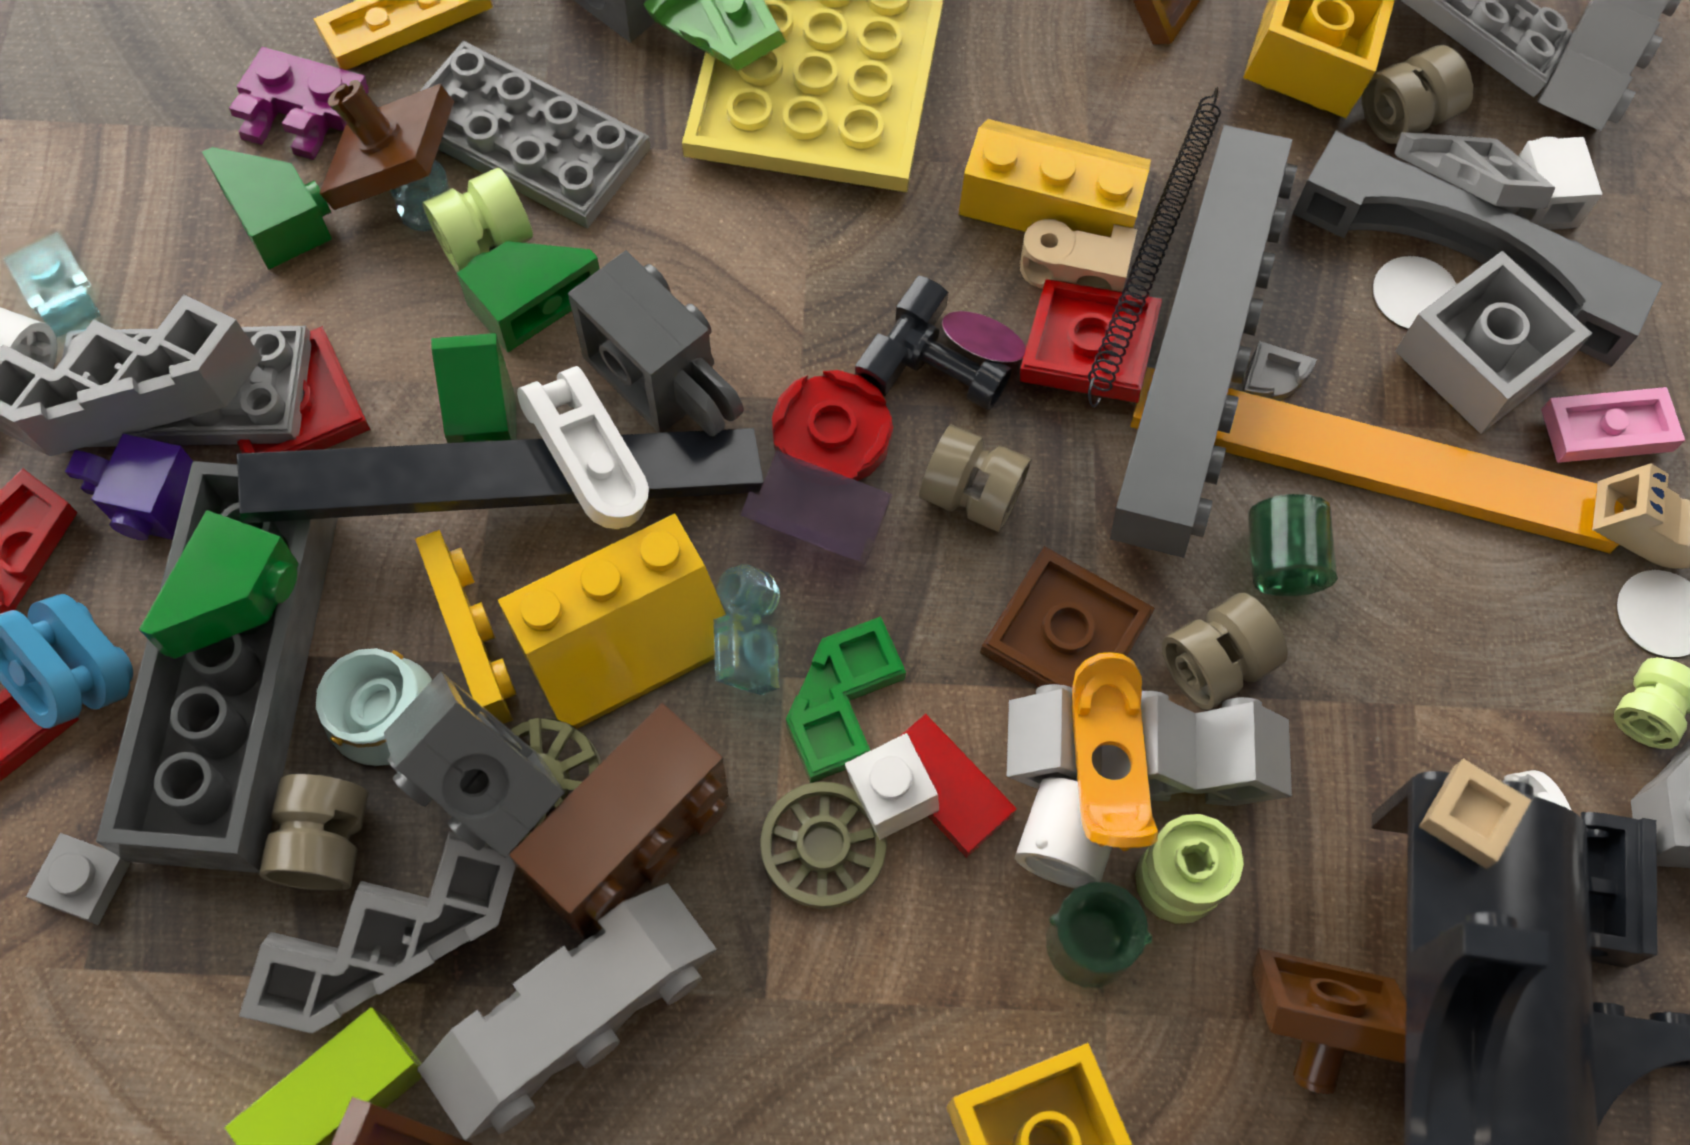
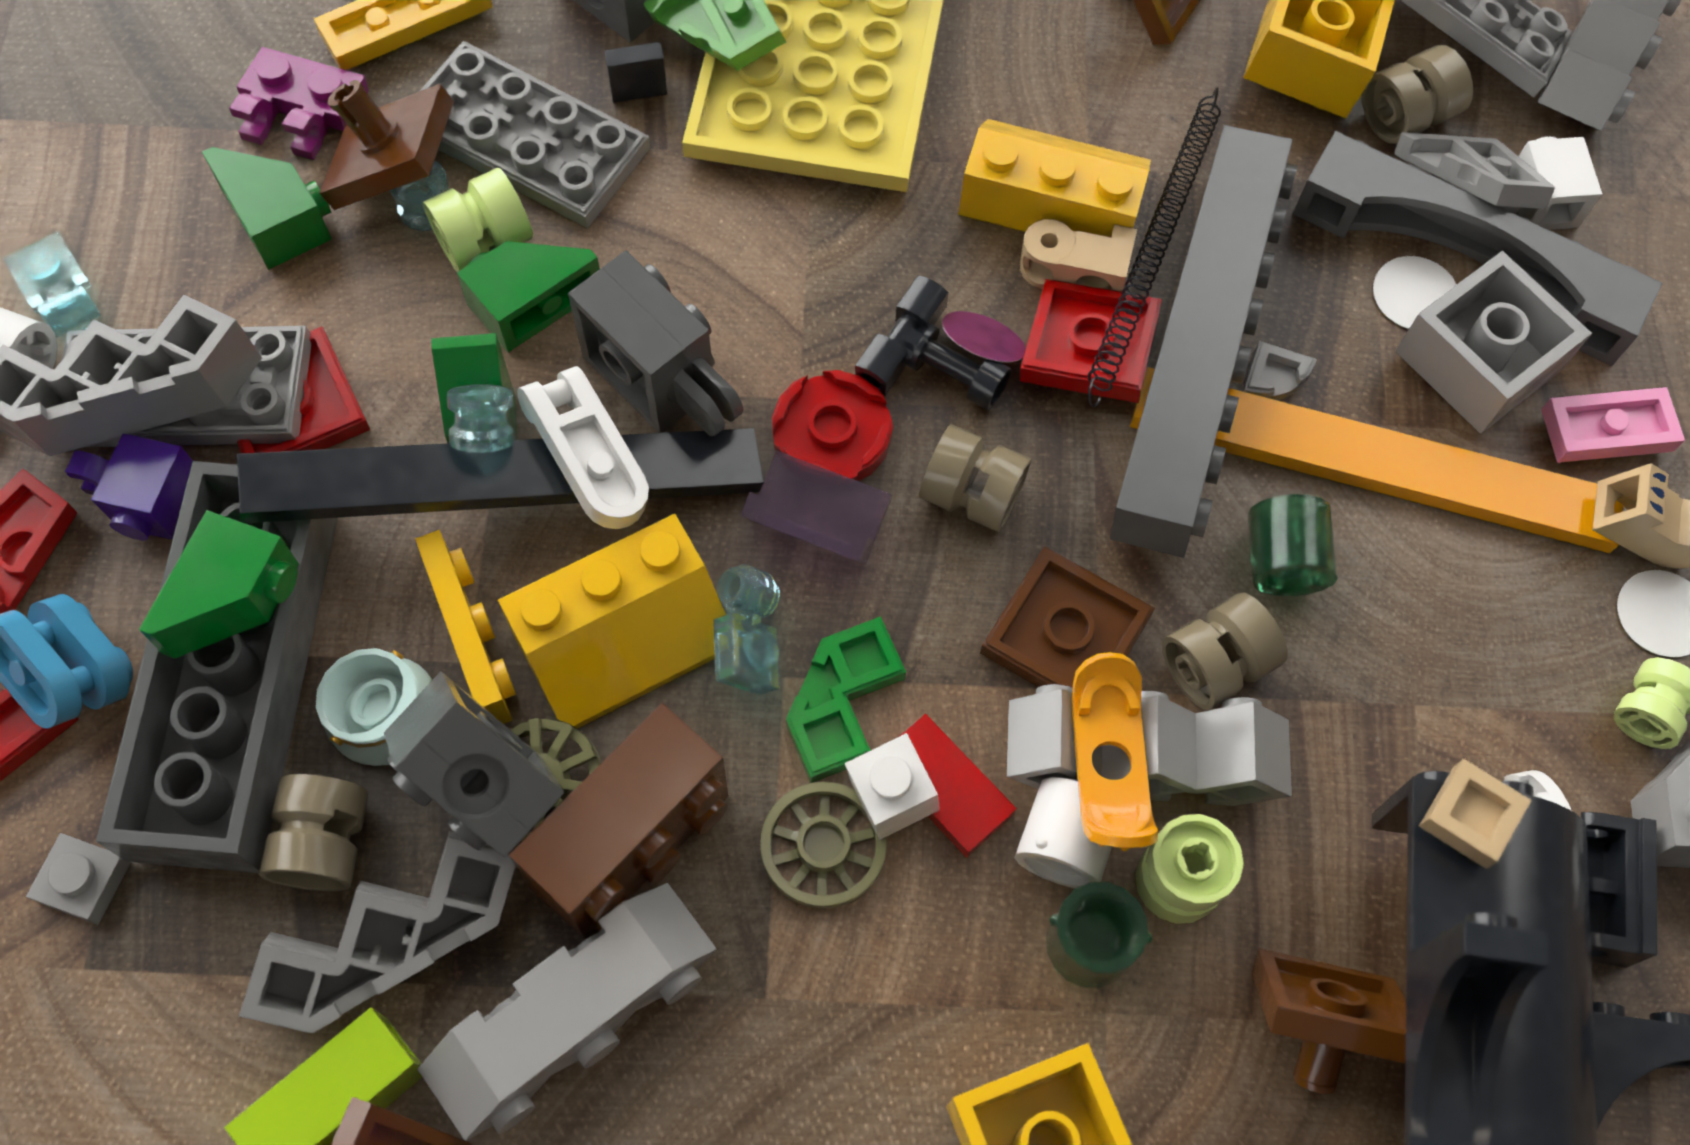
(480, 418): none -> clear light blue wheel
(636, 72): none -> black tile

